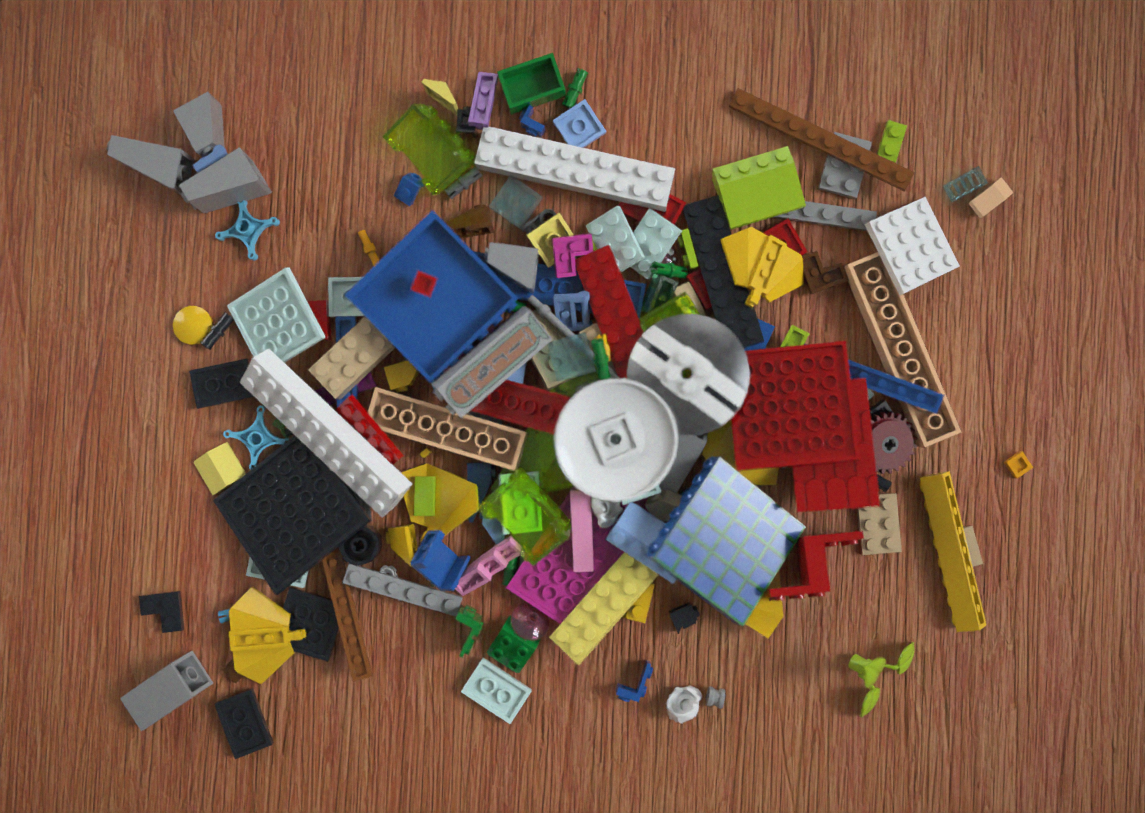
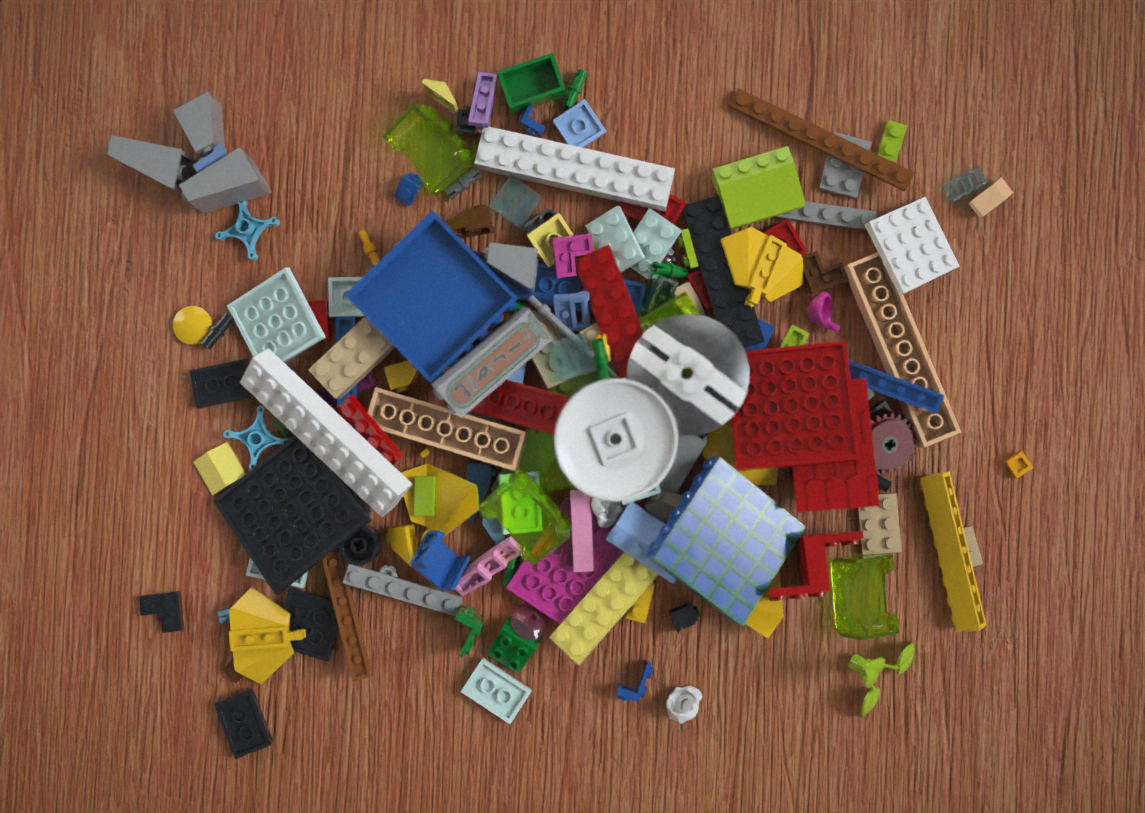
(166, 690): light grey slope -> none
(424, 284): red plate -> none
(715, 697): light grey wheel -> none
(820, 312): none -> dark pink hat
(861, 596): none -> clear neon green windscreen

